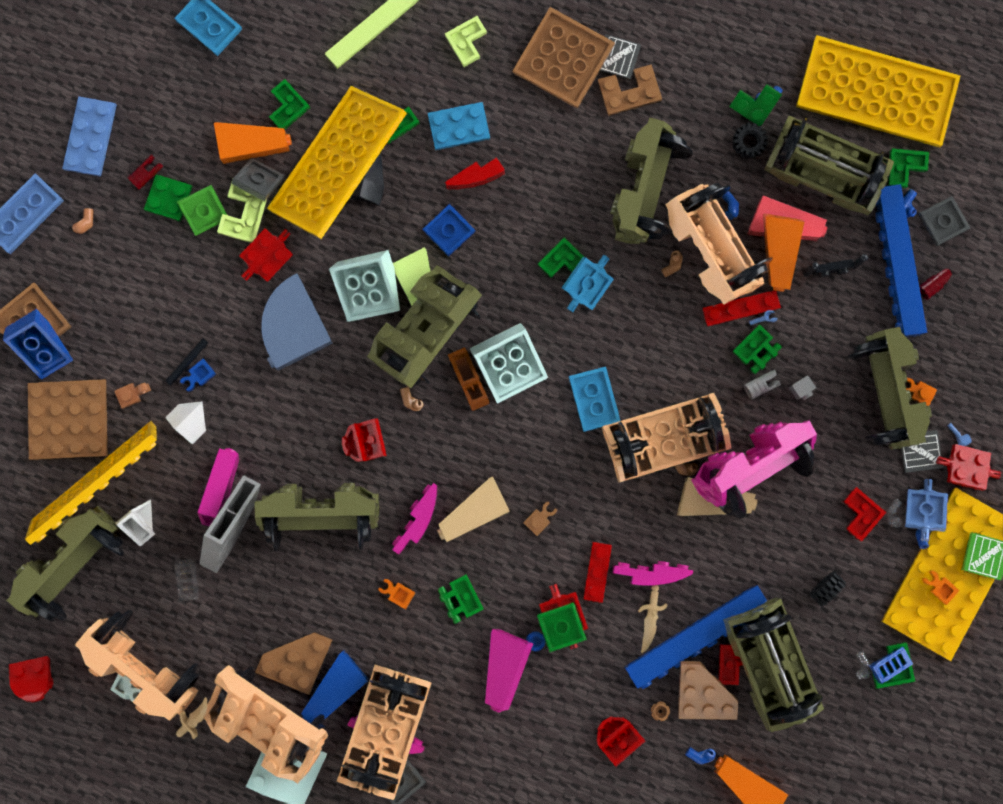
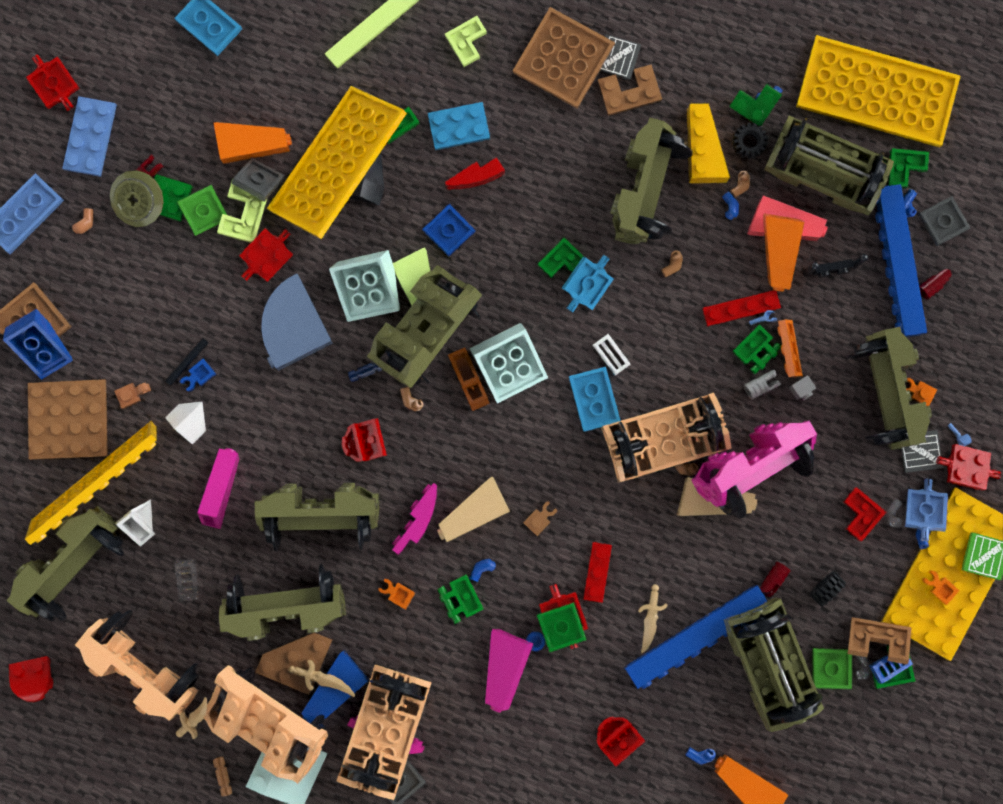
(52, 82): none -> red plate
(124, 688): light aqua plate -> none
(141, 187): none -> olive piece
(222, 776): none -> medium nougat axle
(228, 524): light grey brick -> none
(251, 614): none -> olive piece
(292, 105): green plate -> none
(322, 679): none -> tan piece
(363, 371): none -> dark blue axle
(482, 566): none -> blue arm
(606, 360): none -> white tile
(660, 573): dark pink slope -> none
(665, 711): medium nougat plate -> none
(703, 694): medium nougat plate -> none
(708, 161): none -> yellow wedge
(717, 242): light nougat piece -> none
(728, 665): red plate -> none
(743, 184): none -> medium nougat arm
(774, 579): none -> dark red hinge
(789, 348): none -> orange plate
(832, 668): none -> bright green tile
(864, 631): none -> medium nougat plate

